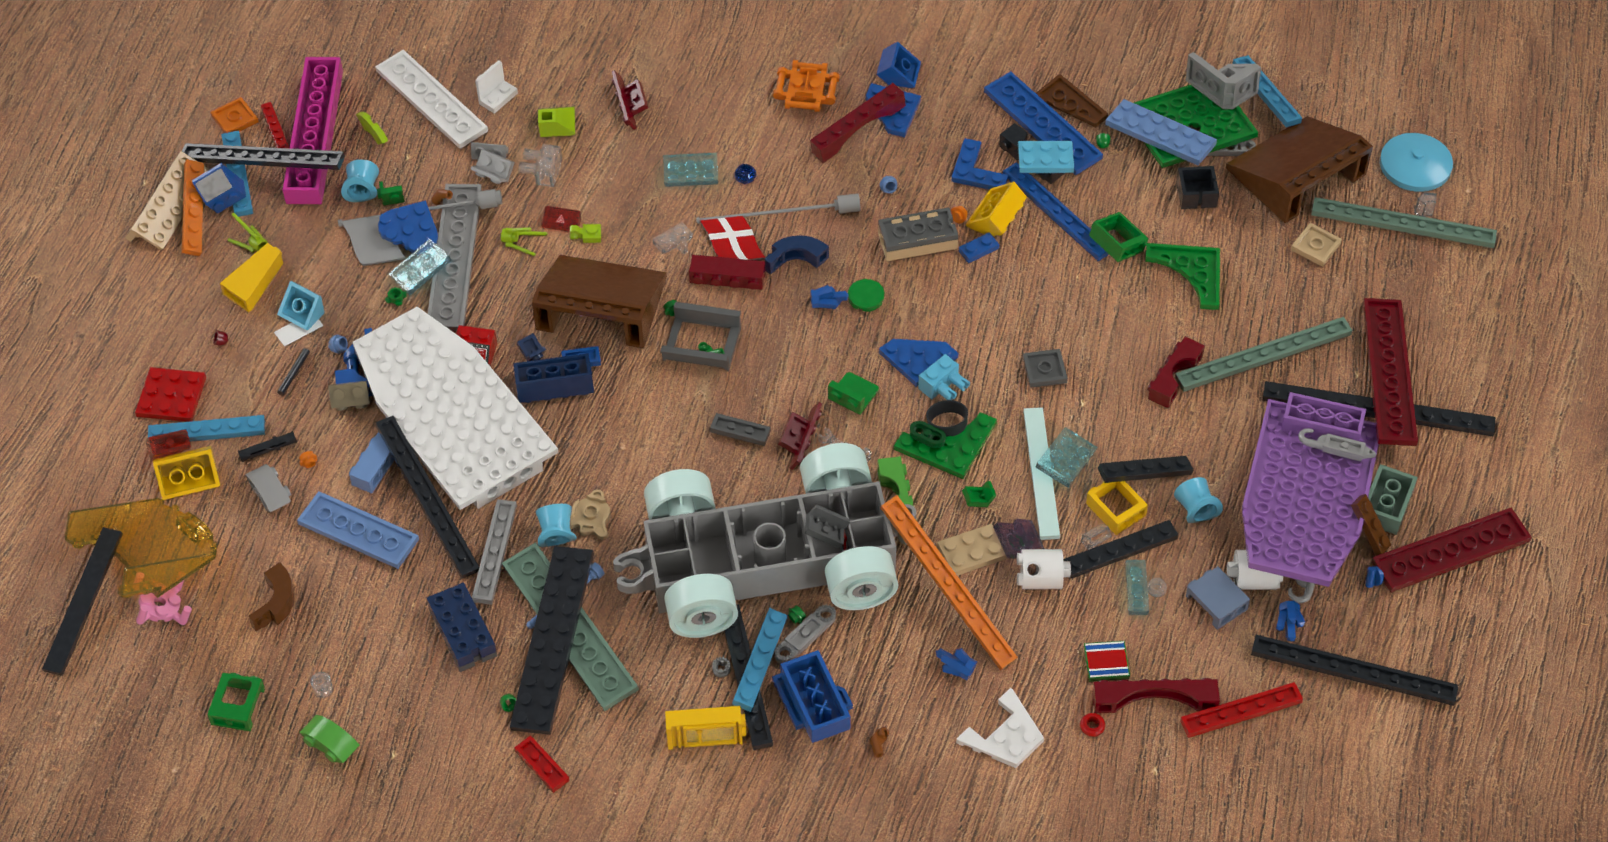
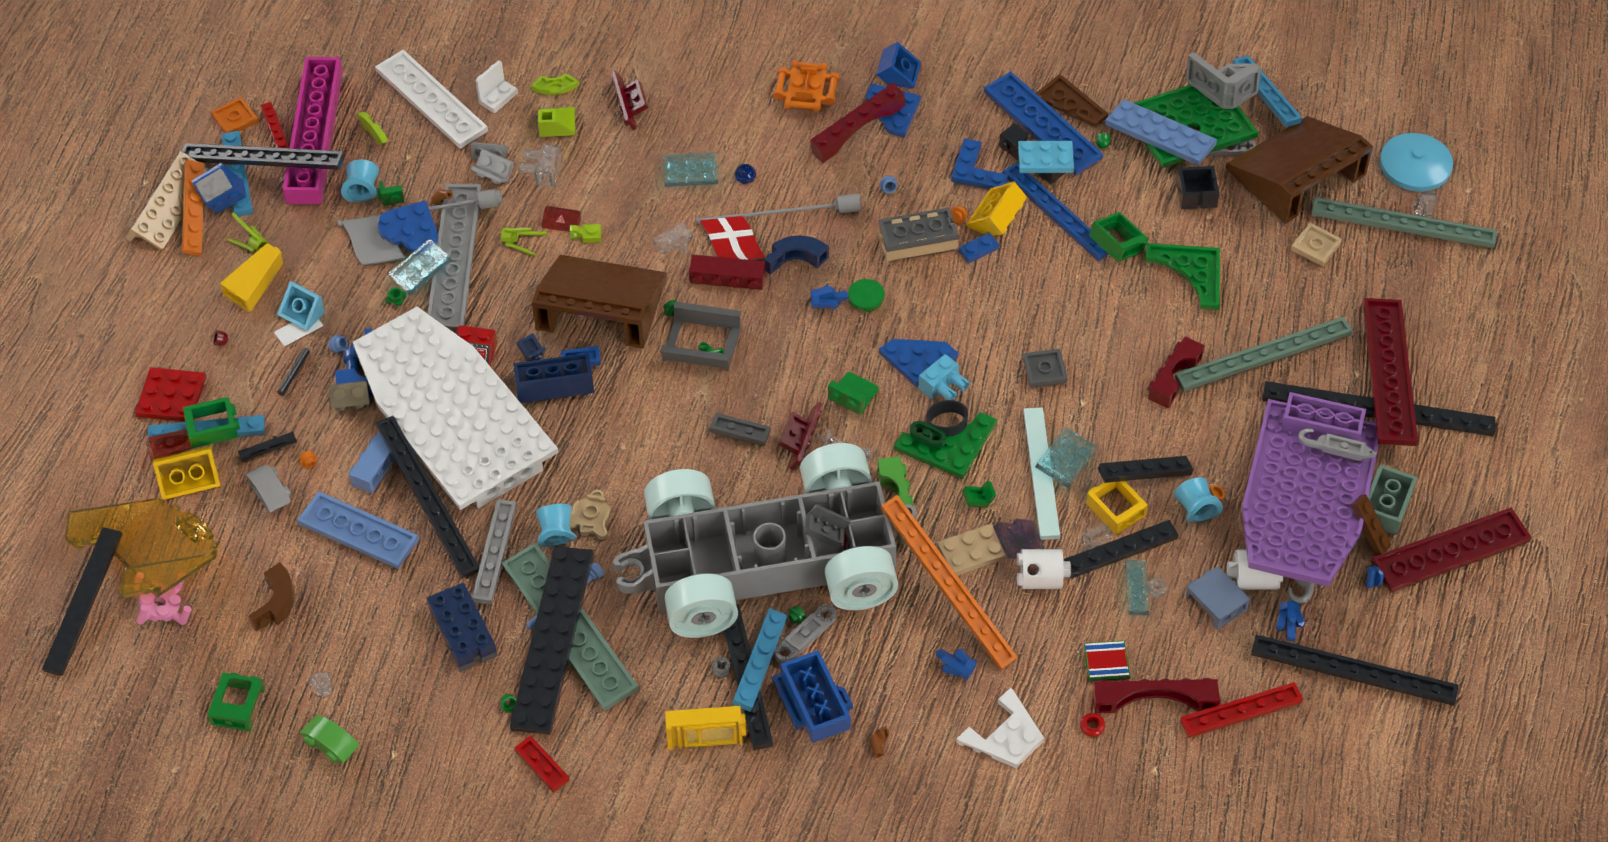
(215, 434): none -> green window
(554, 86): none -> lime tile
(1217, 491): none -> orange plate

